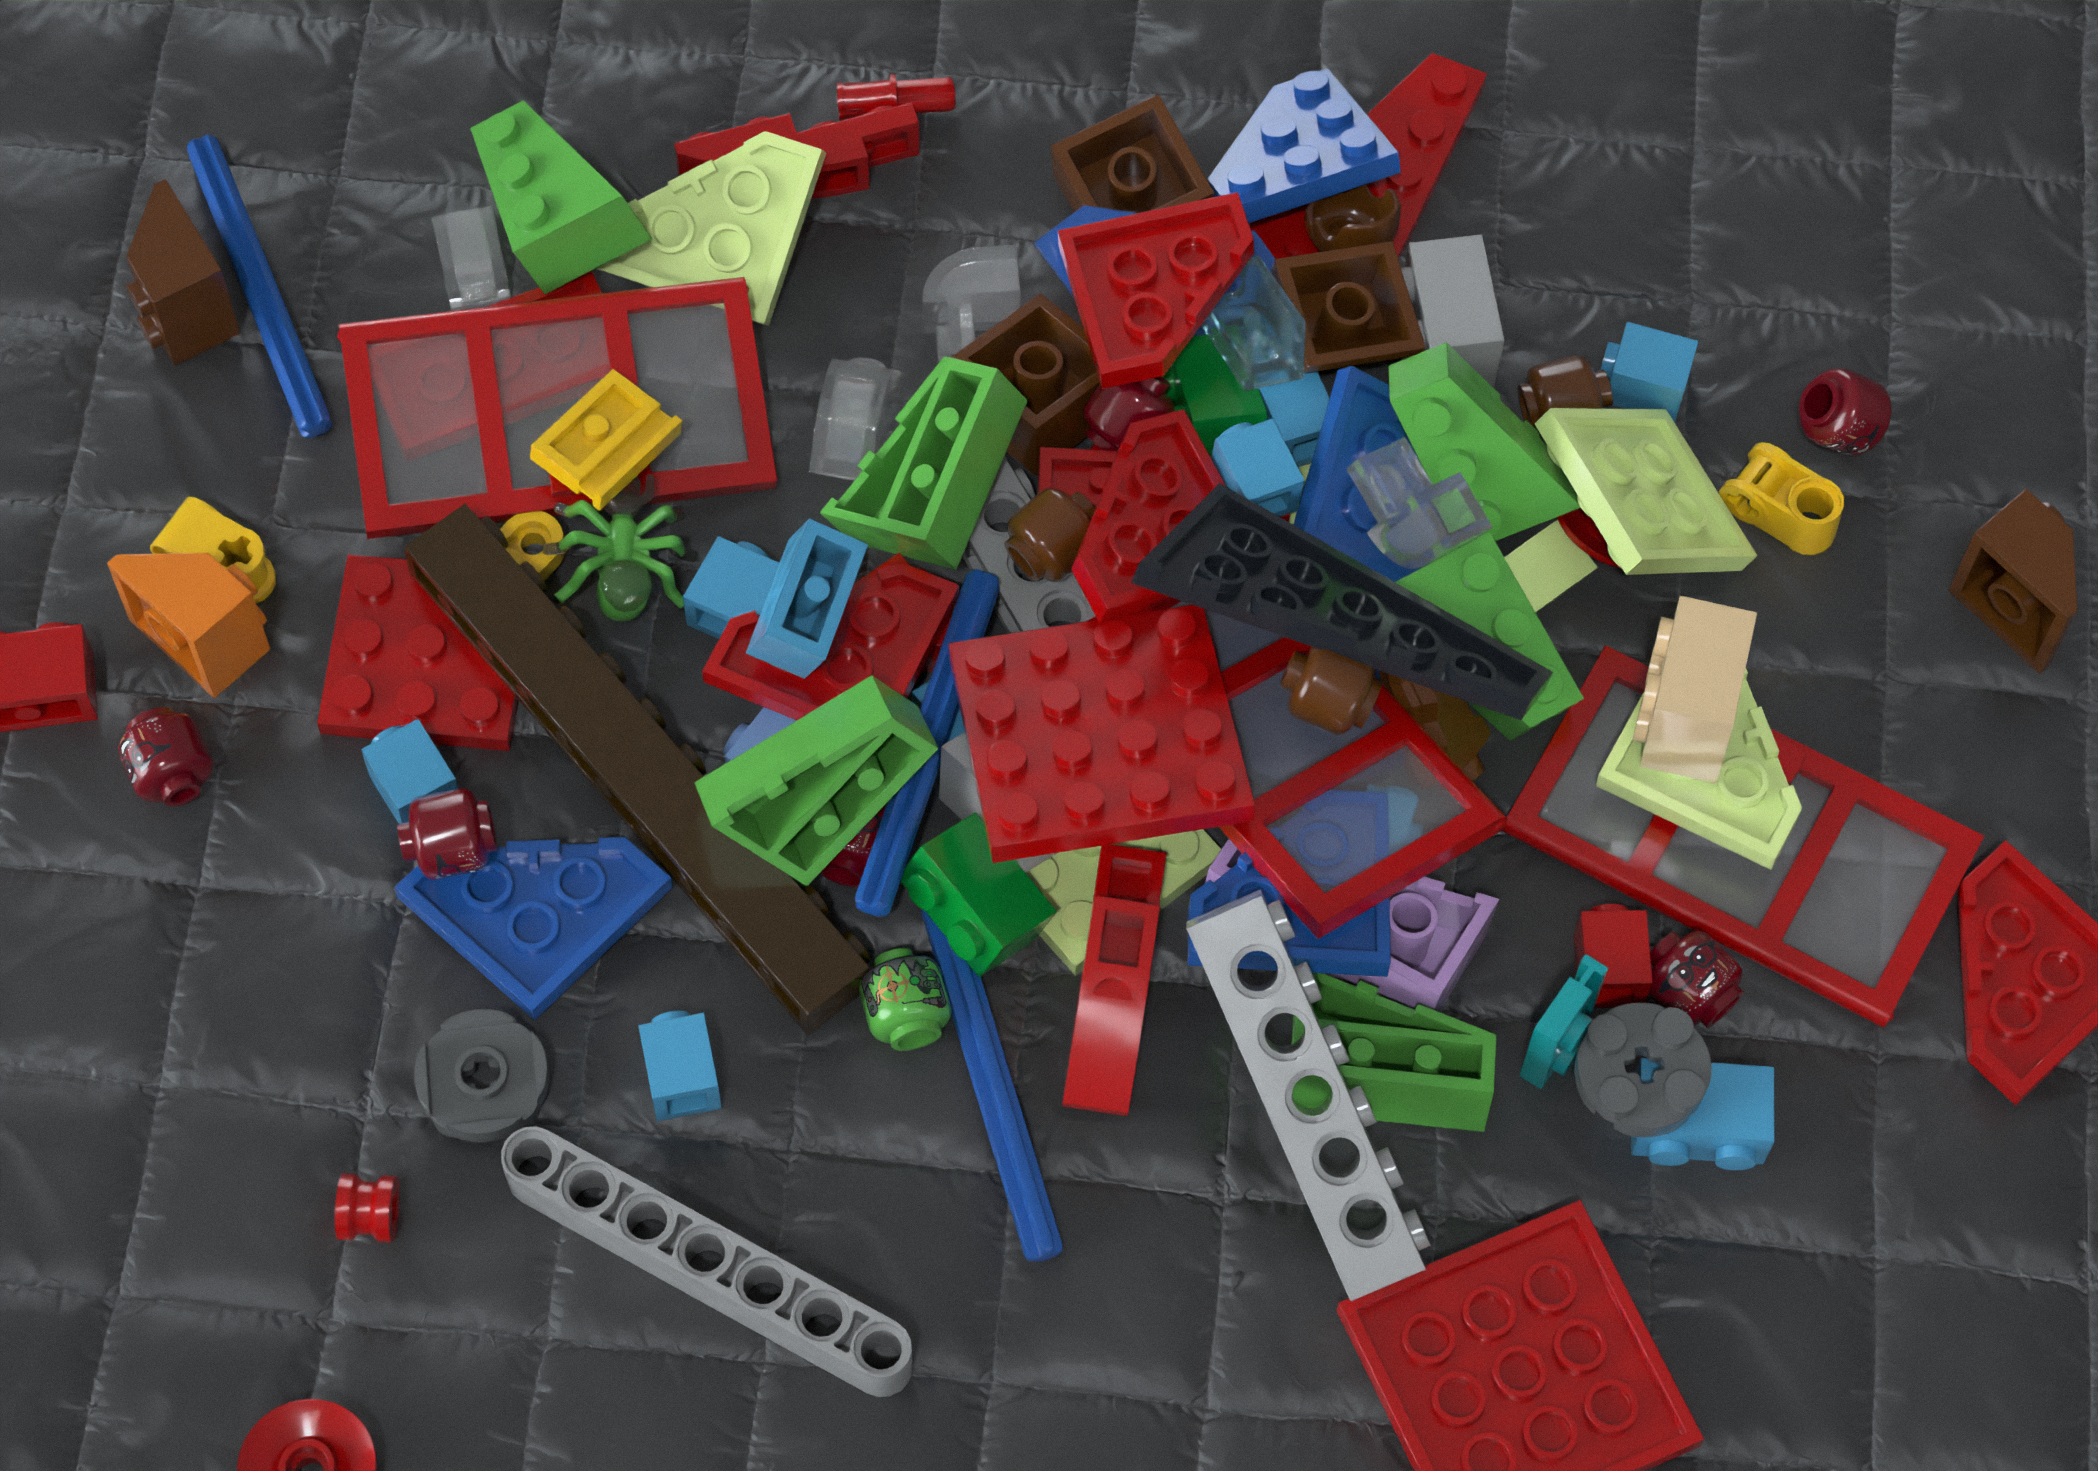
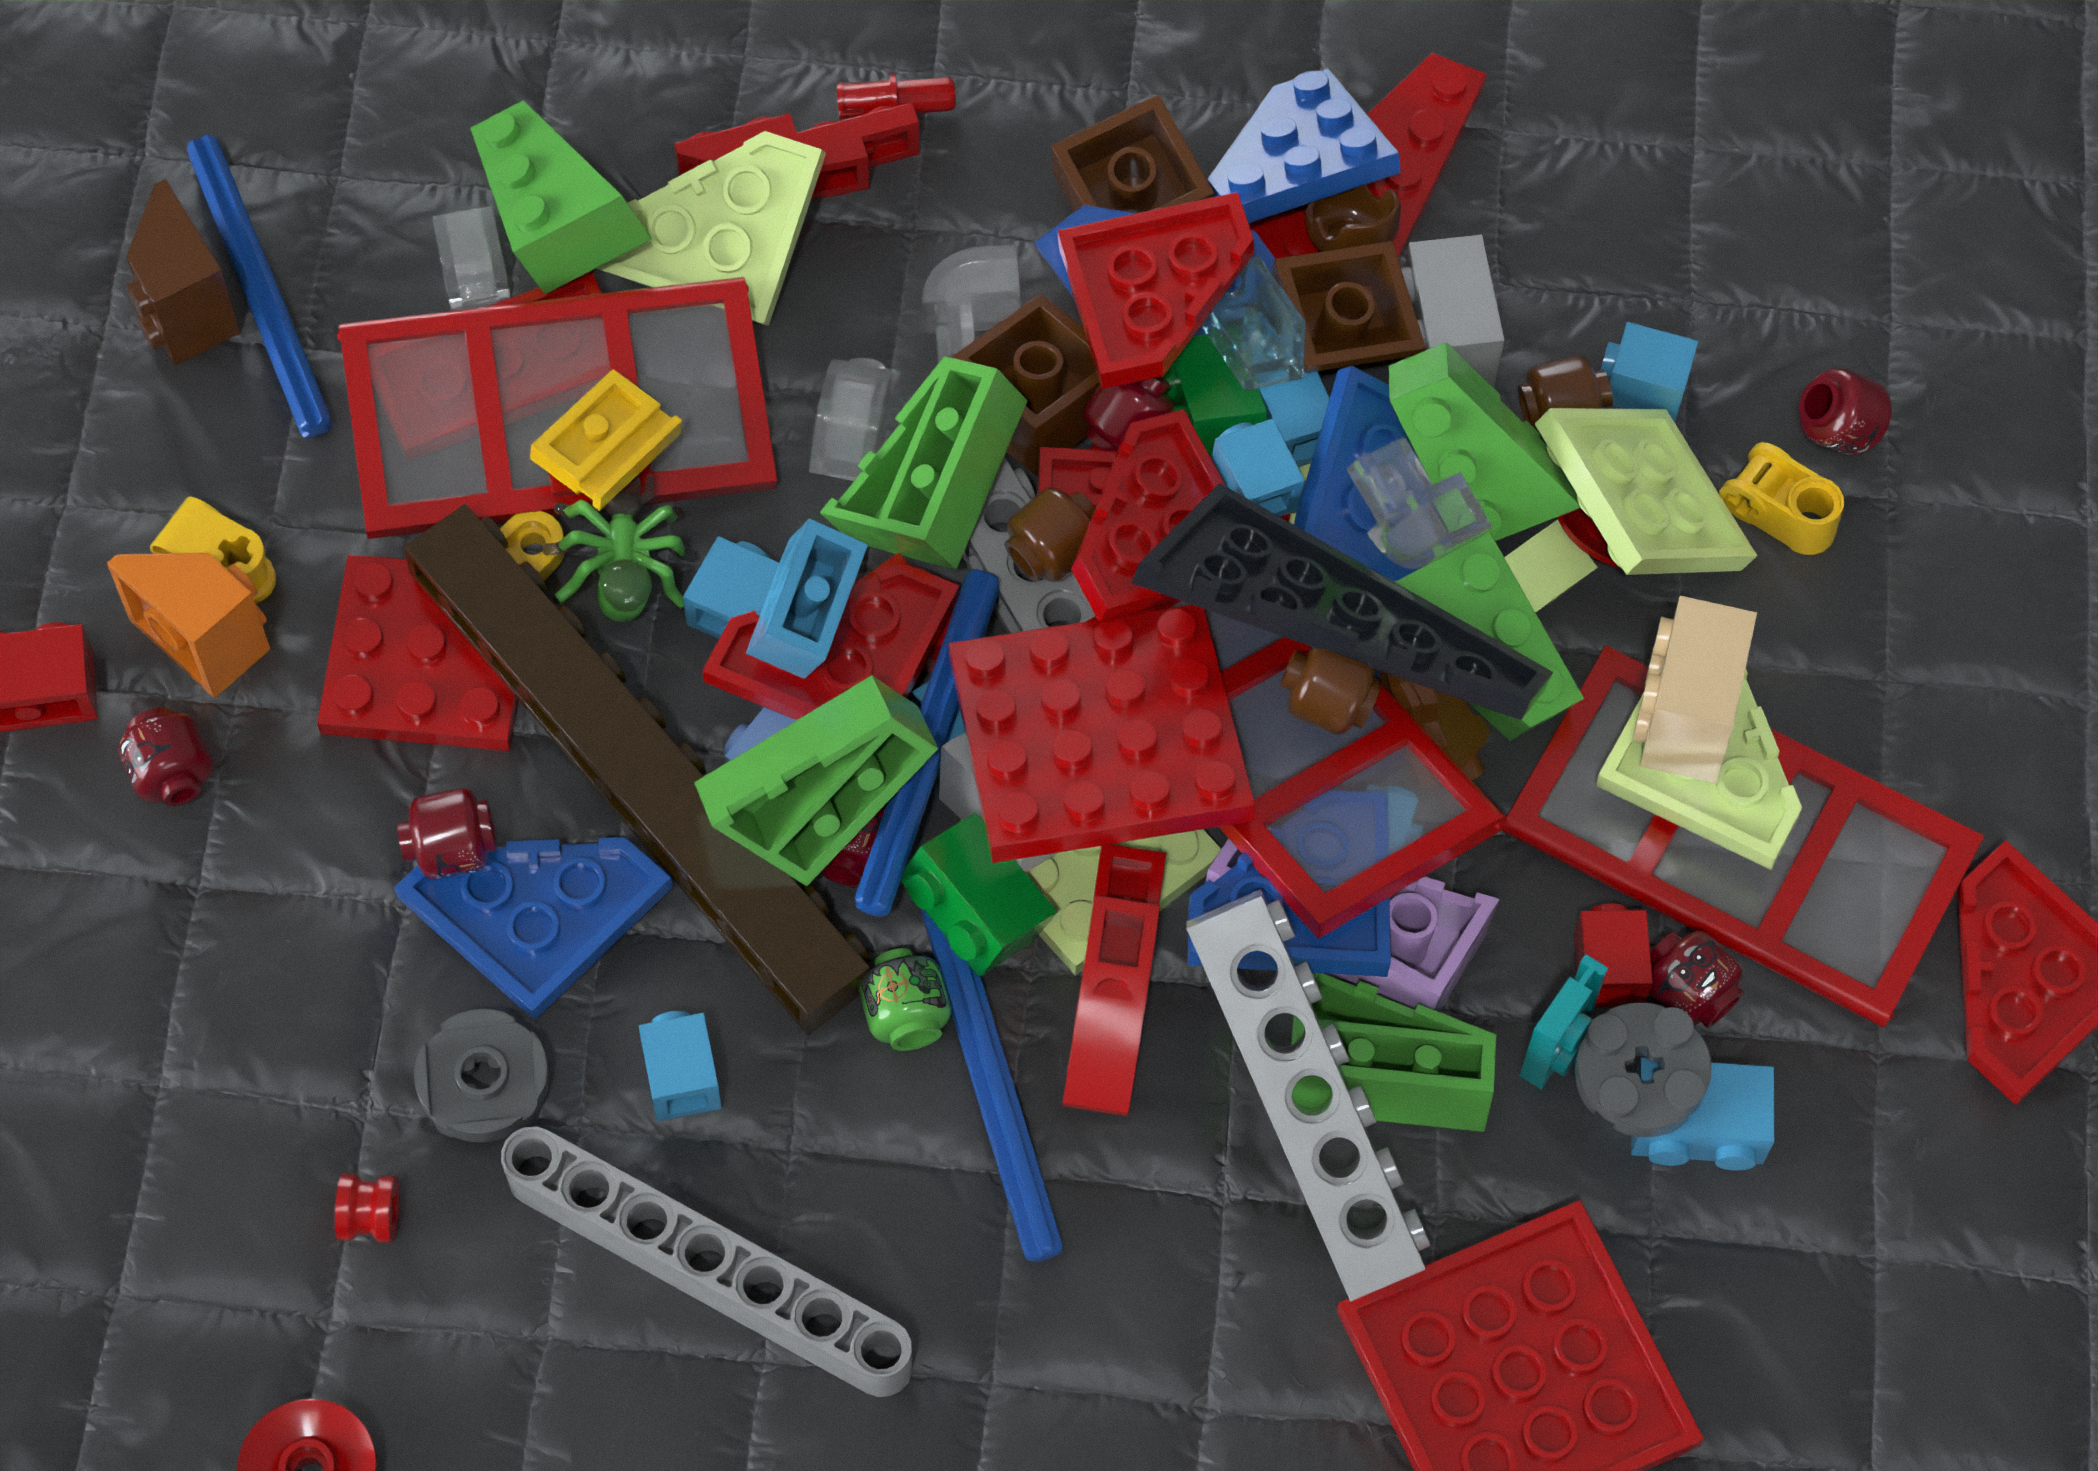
(406, 766): dark azure brick -> none
(2022, 578): reddish brown slope -> none

